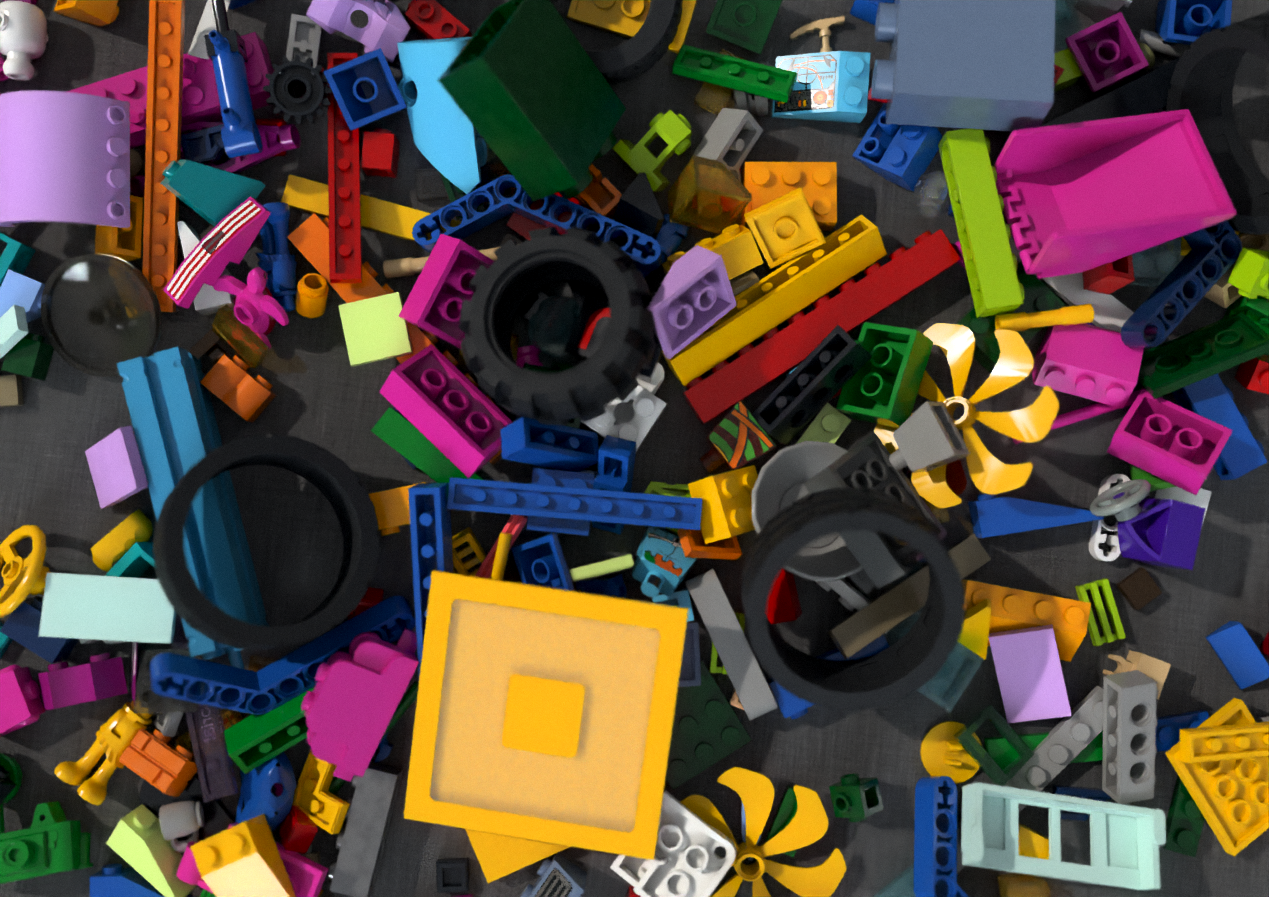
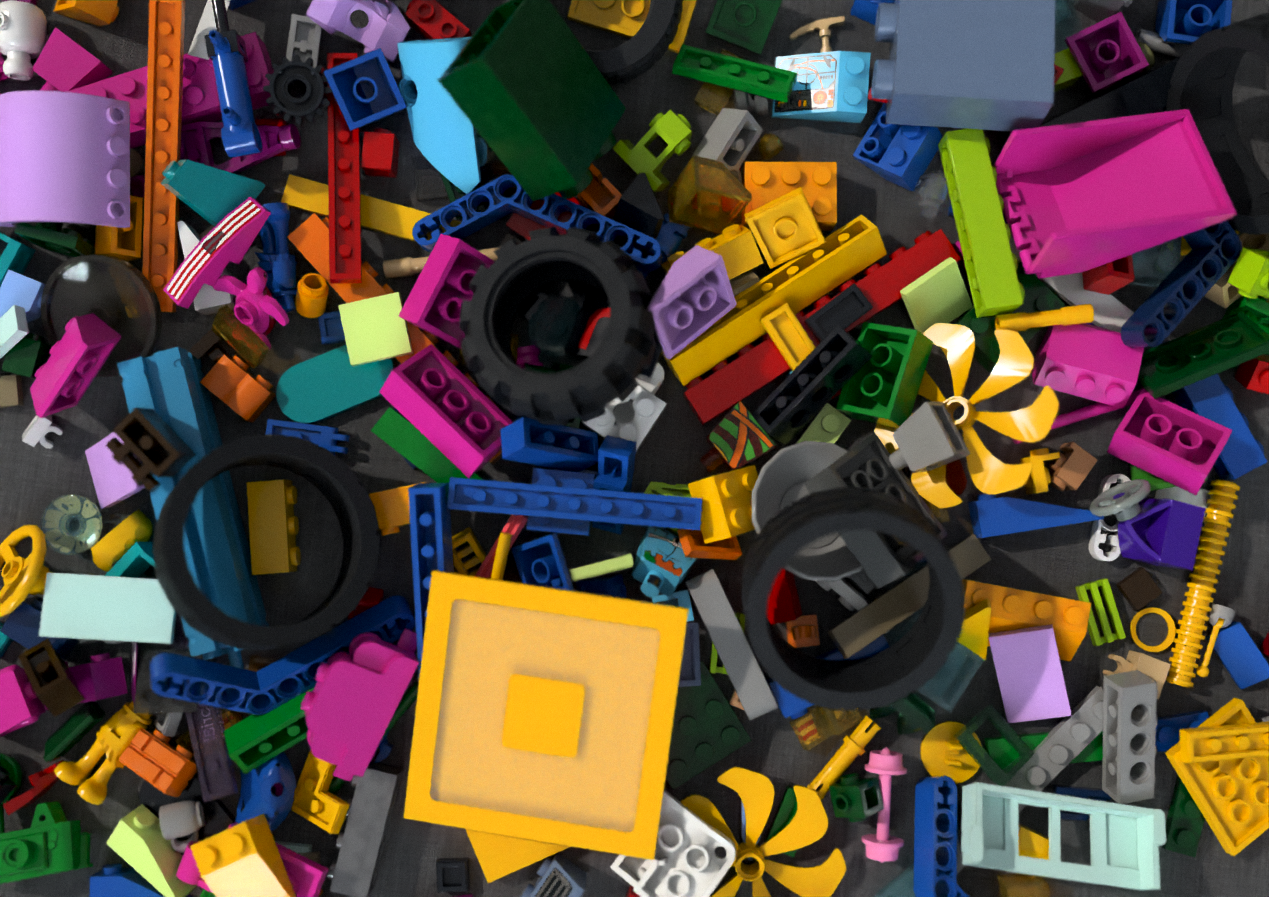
(38, 429): none -> white tile
(41, 783): none -> red slope
(50, 678): none -> dark brown slope
(55, 238): none -> dark green hinge
(58, 524): none -> clear light blue dish
(68, 65): none -> dark pink torso
(72, 364): none -> dark pink slope
(72, 731): none -> dark green slope
(153, 443): none -> dark brown brick
(203, 145): dark blue tile -> none
(273, 527): none -> yellow brick
(297, 831): red slope -> none
(320, 435): none -> blue hinge
(329, 386): none -> teal tile
(331, 328): none -> blue tile
(770, 146): none -> clear yellow hinge
(788, 335): none -> yellow tile
(803, 631): none -> orange tile
(821, 724): none -> clear yellow slope
(840, 311): none -> black tile
(845, 755): none -> yellow pin
(882, 845): none -> bright pink piece
(913, 715): none -> clear green tile
(936, 296): none -> yellowish green tile
(1039, 477): none -> yellow bracket
(1071, 467): none -> medium nougat brick
(1171, 629): none -> yellow piece
(1202, 582): none -> yellow piece
(1220, 618): none -> hinge

